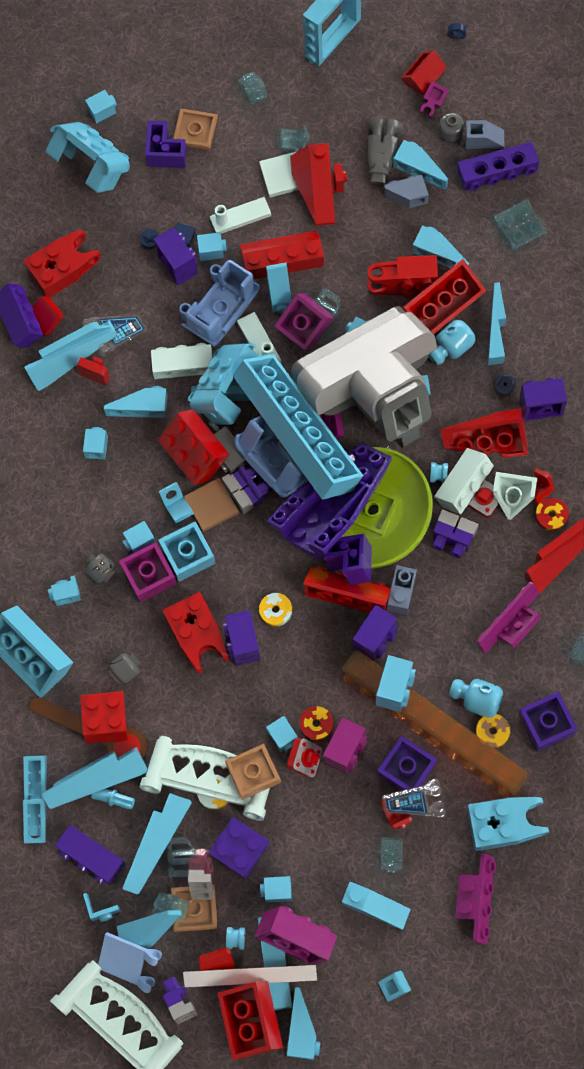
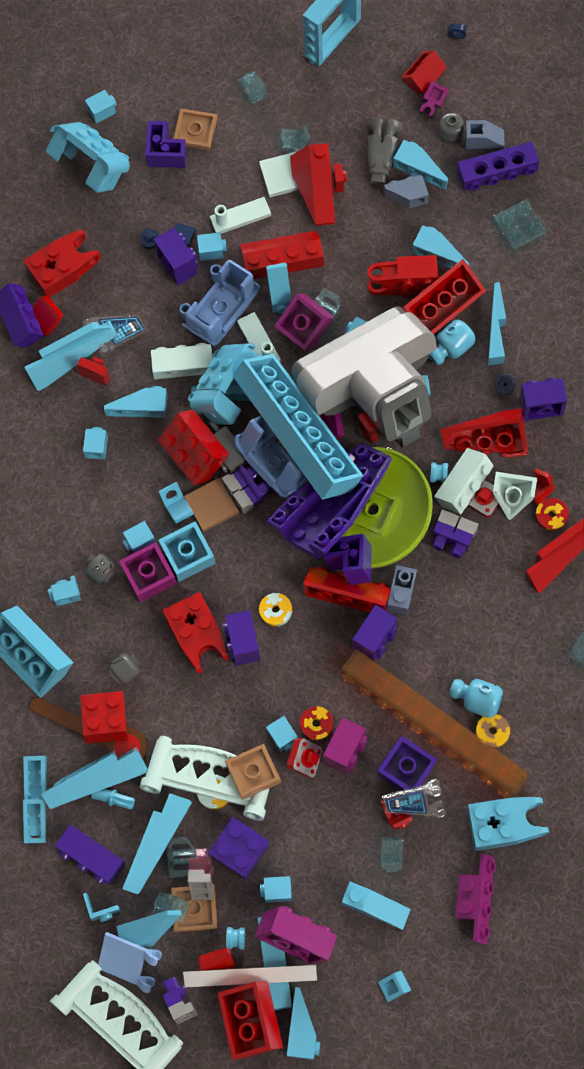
(367, 428): none -> red tile
(394, 684): medium azure brick -> none
(513, 622): magenta bracket -> none
(547, 721): dark purple brick -> none

